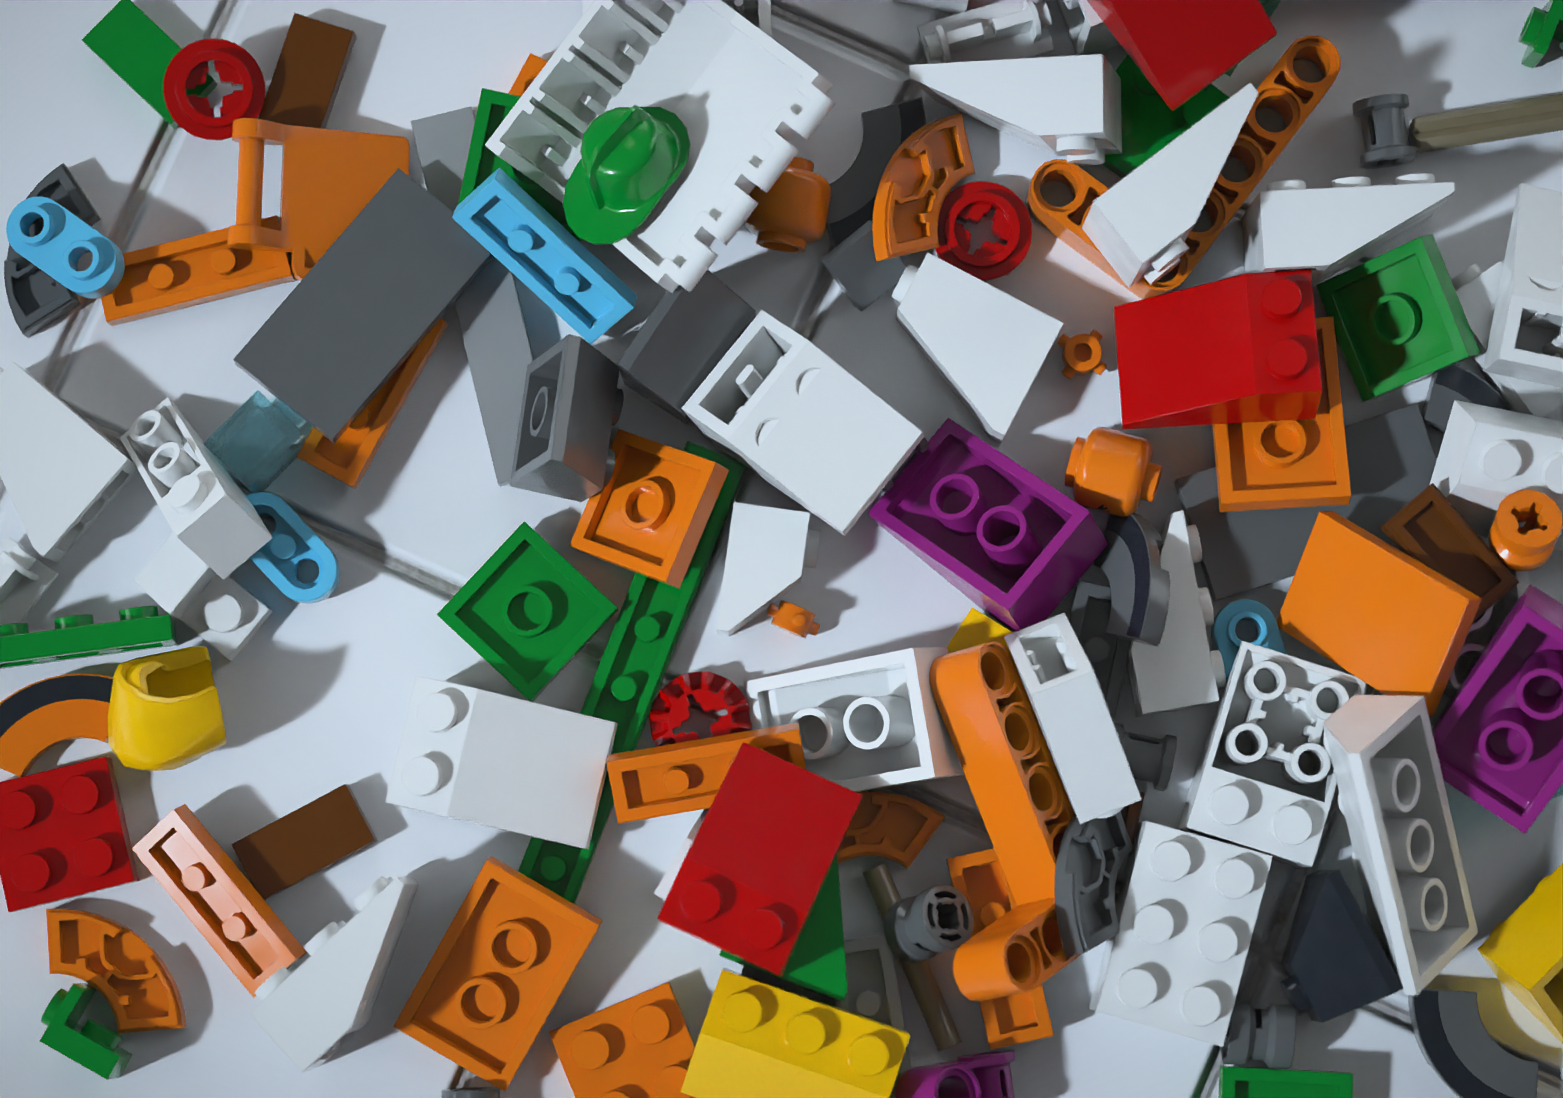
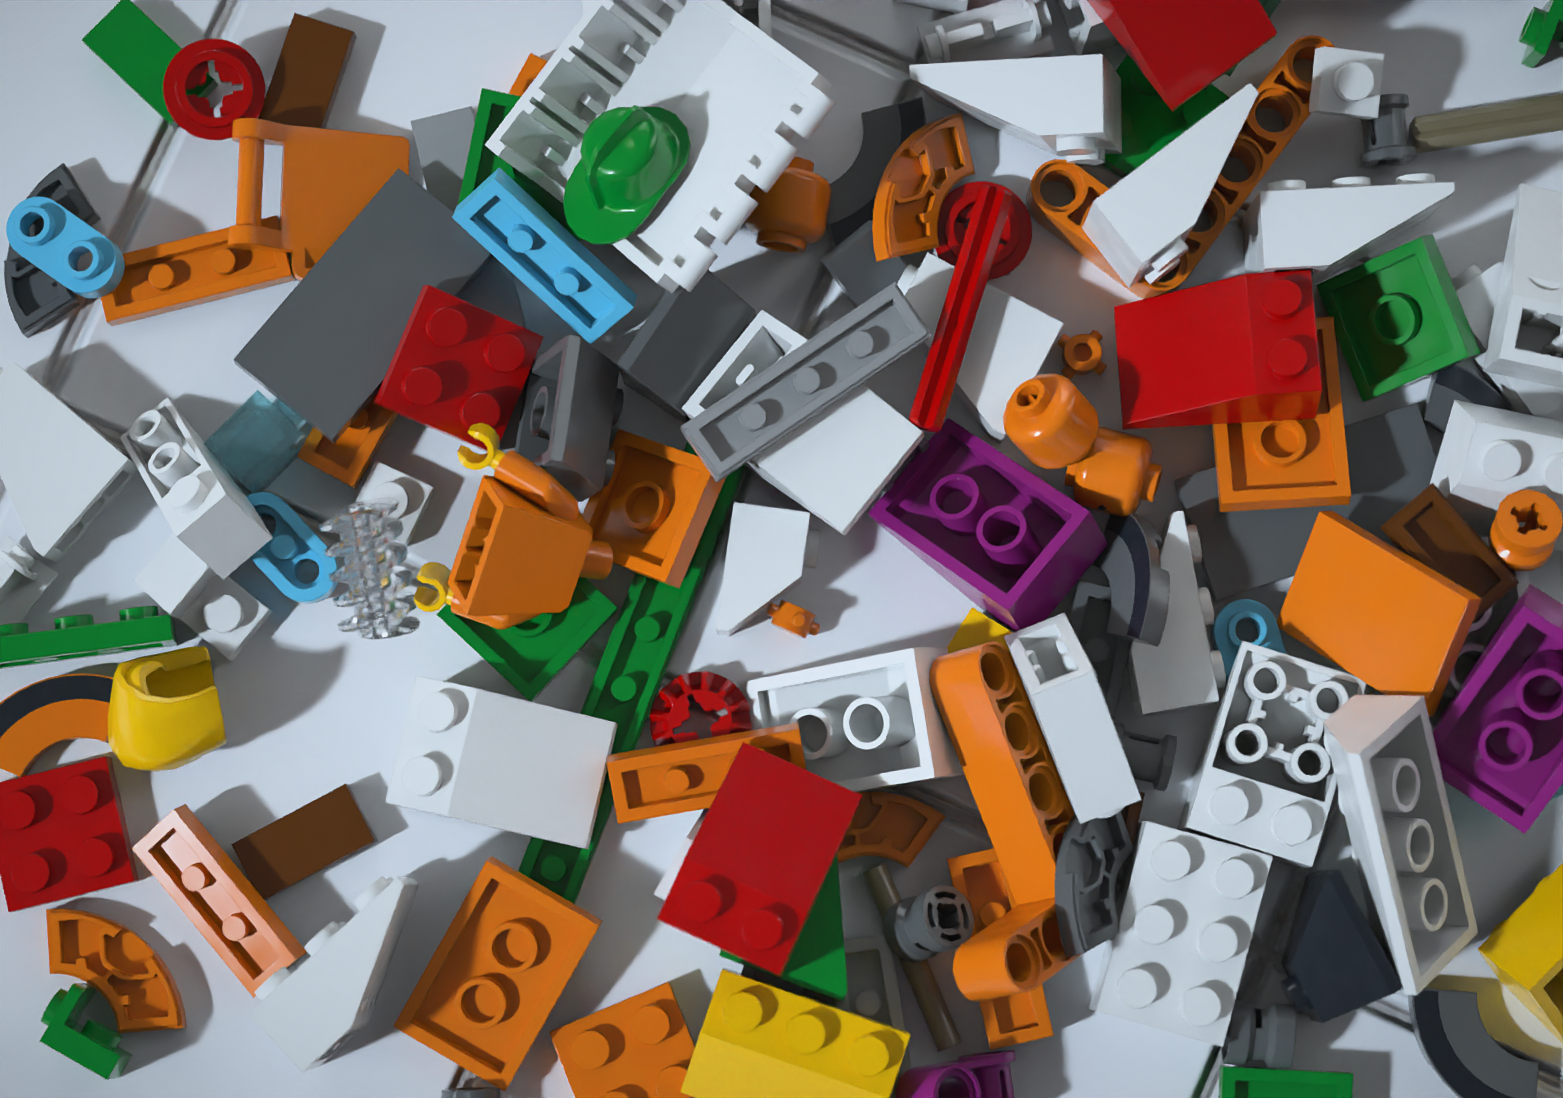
(372, 569): none -> clear piece
(410, 492): none -> white plate
(458, 367): none -> red plate
(518, 547): none -> orange torso
(805, 382): none -> light grey tile
(960, 308): none -> red axle
(1051, 421): none -> orange head
(1346, 83): none -> white plate

